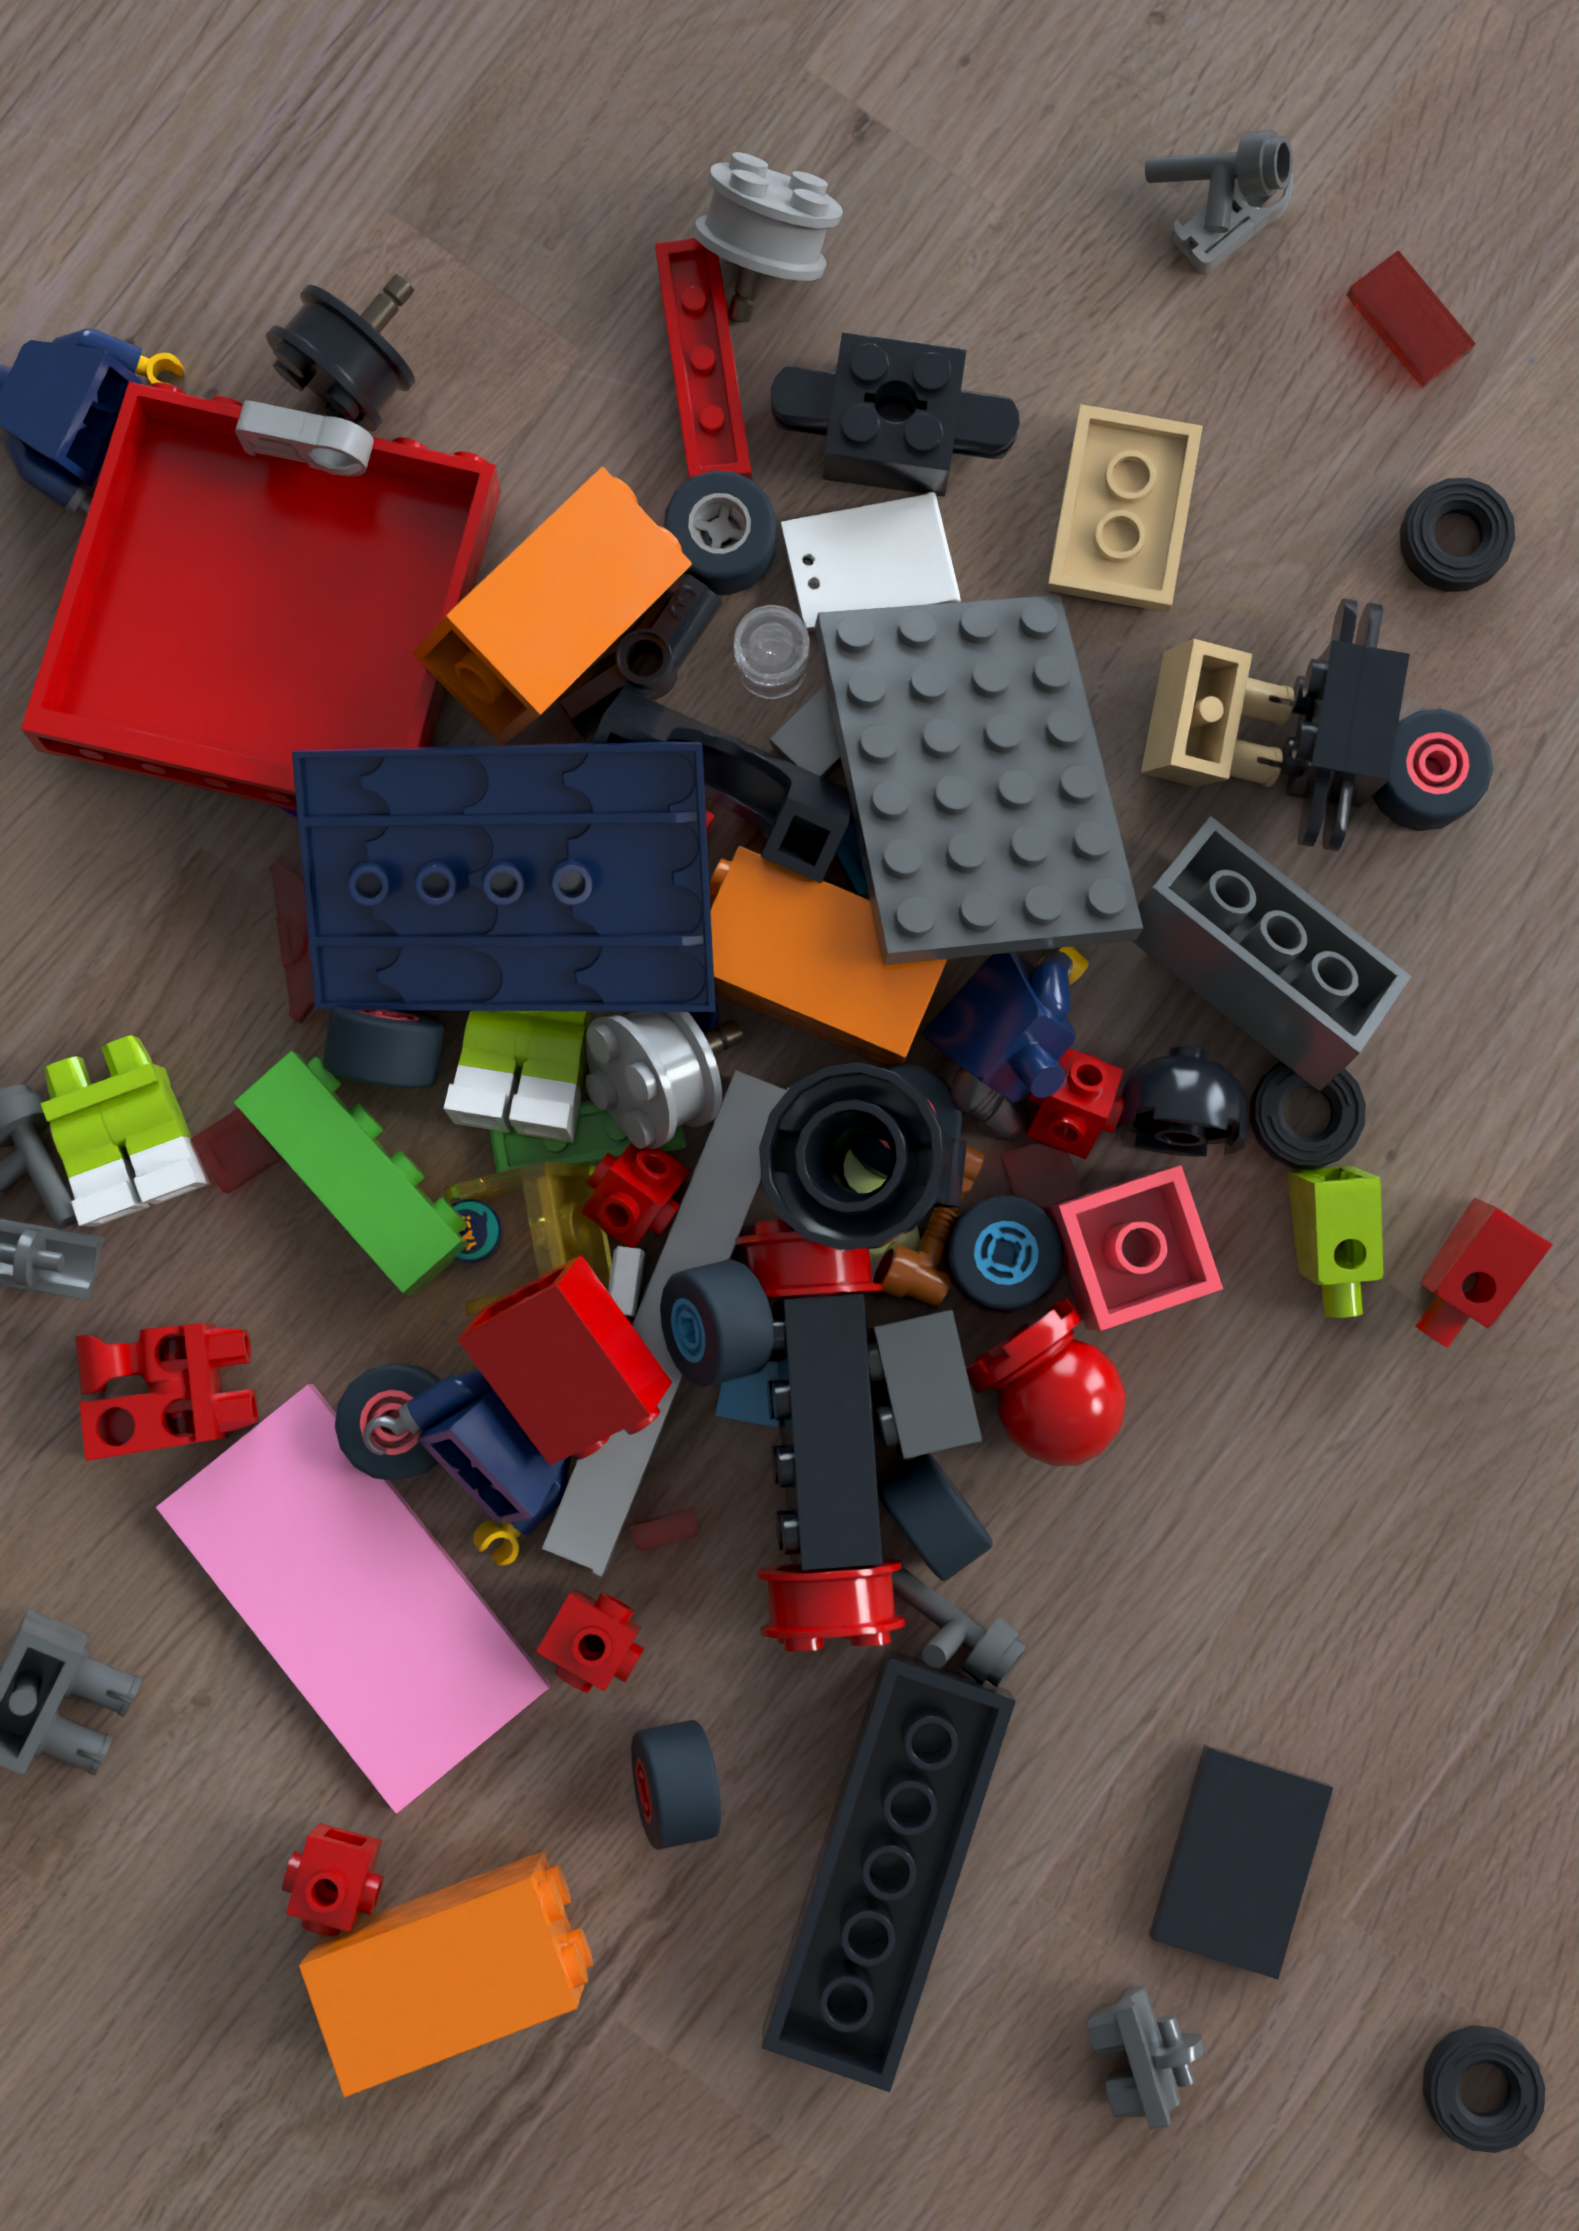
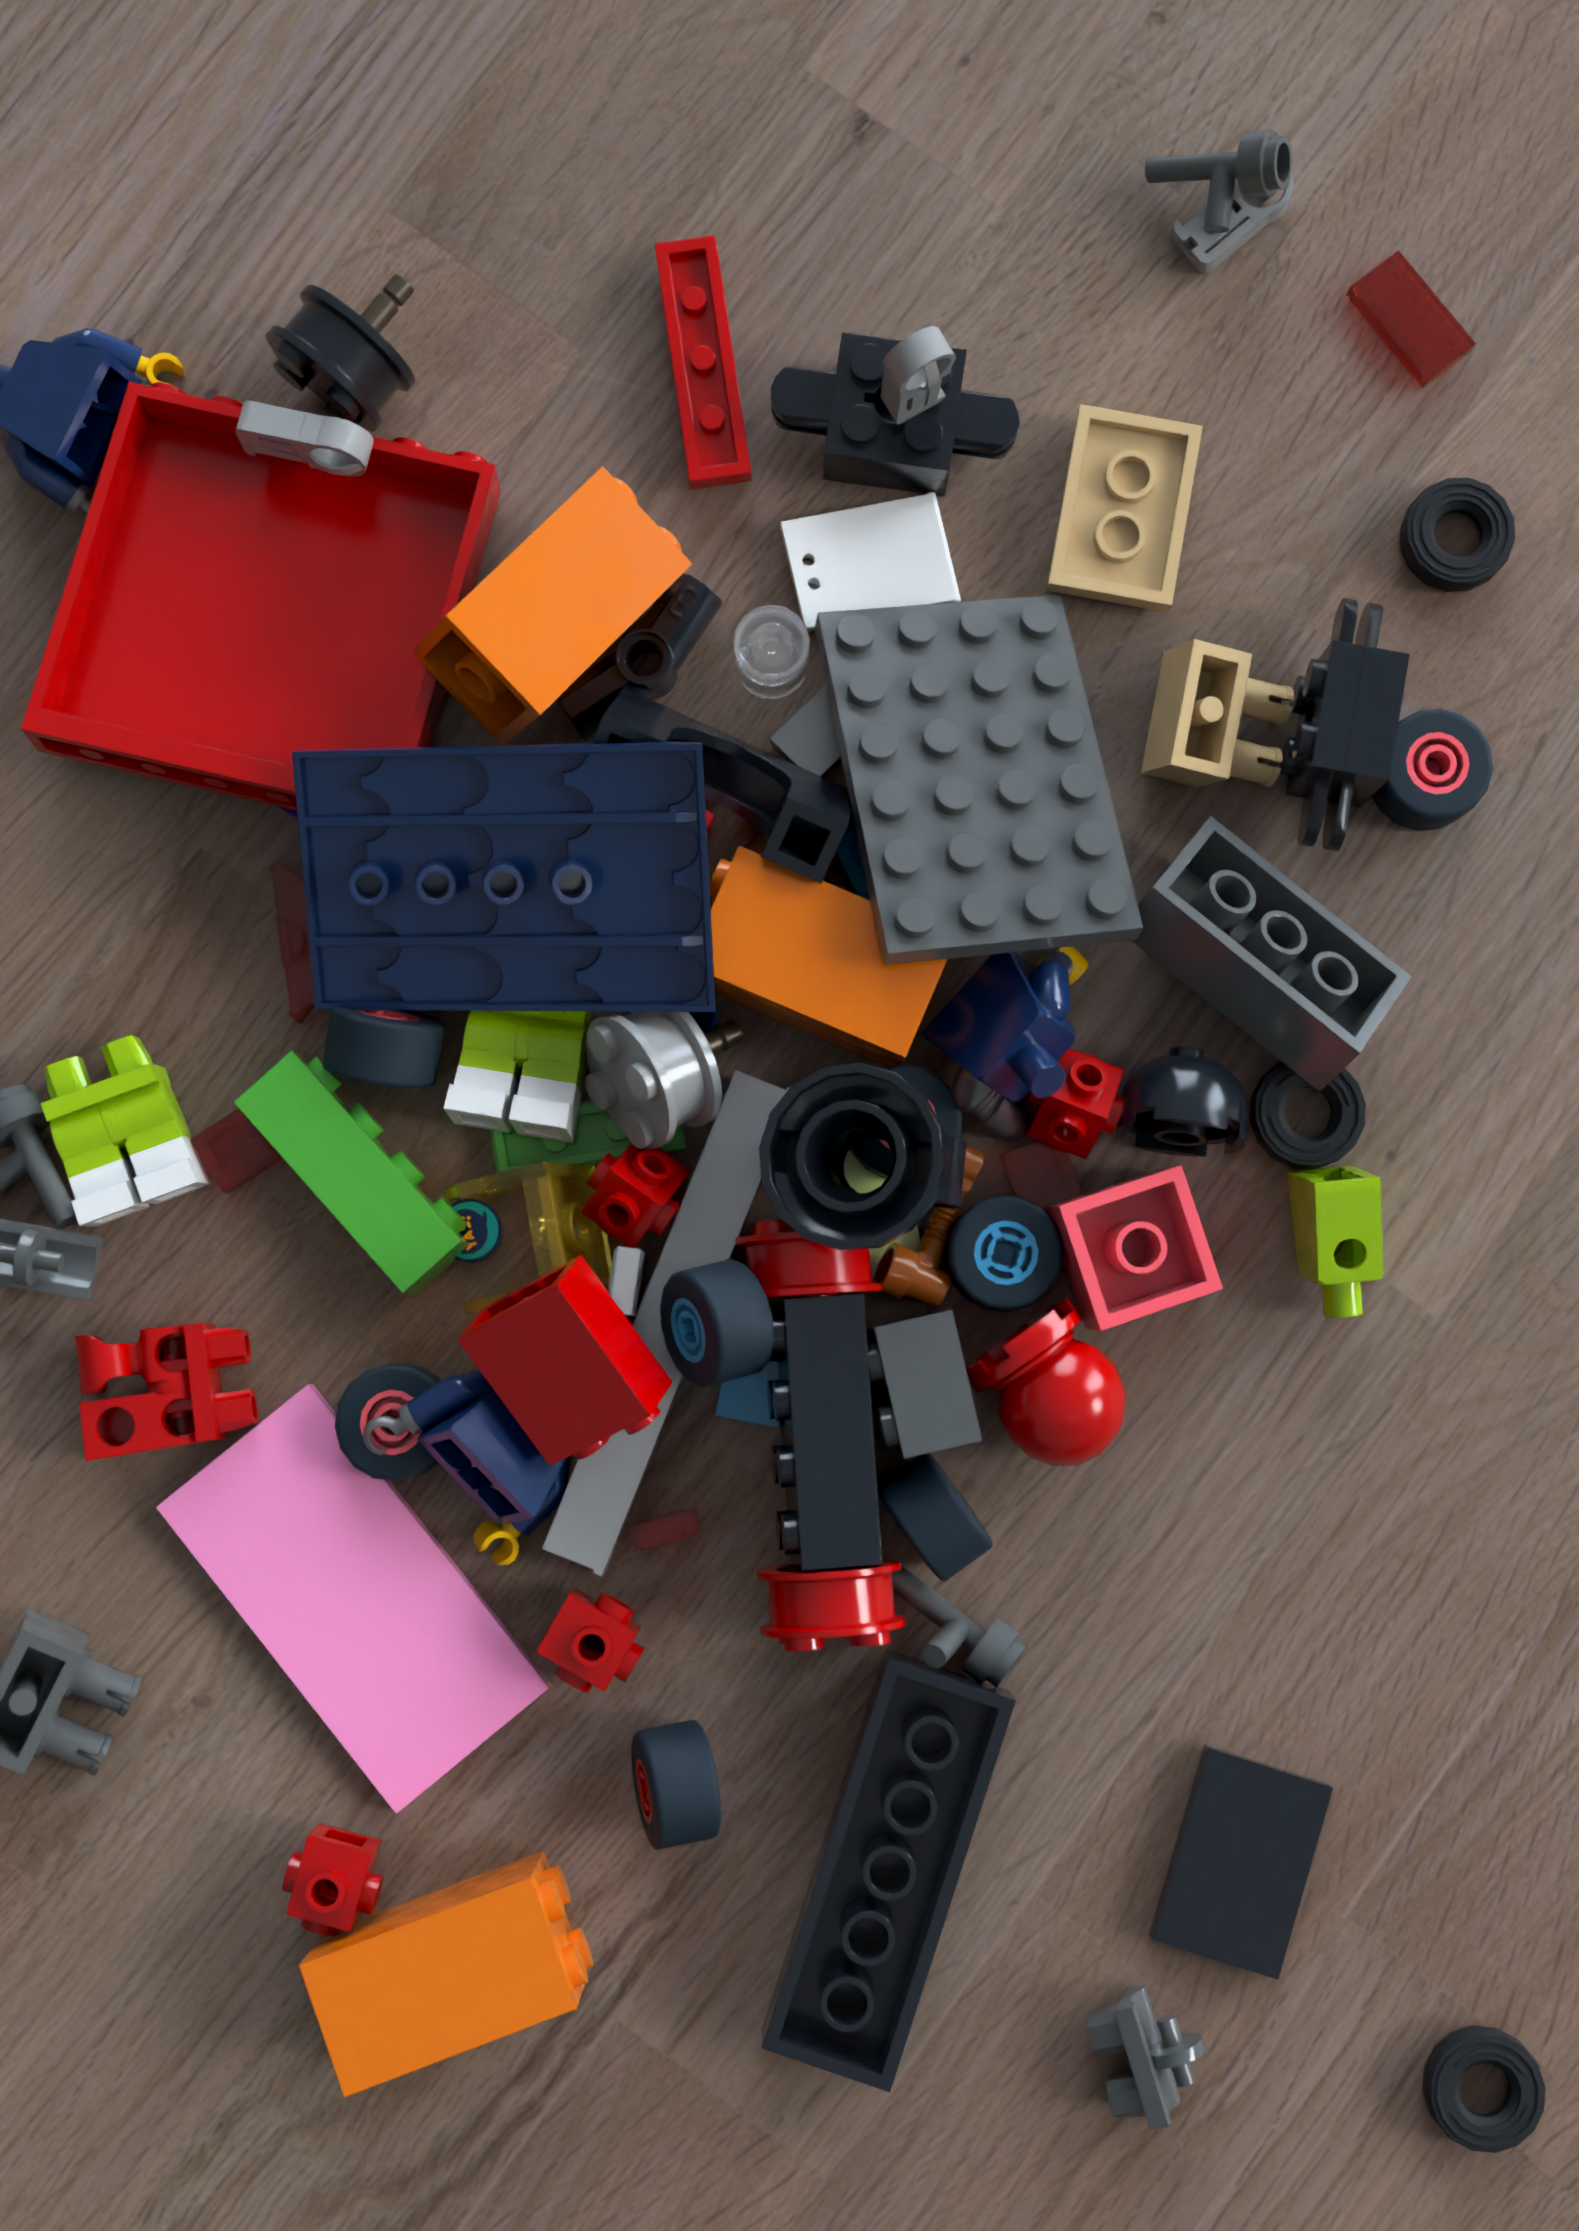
(722, 509): black wheel -> none
(766, 225): light grey wheel -> none
(915, 373): none -> light grey piece
(1500, 1254): red torso -> none

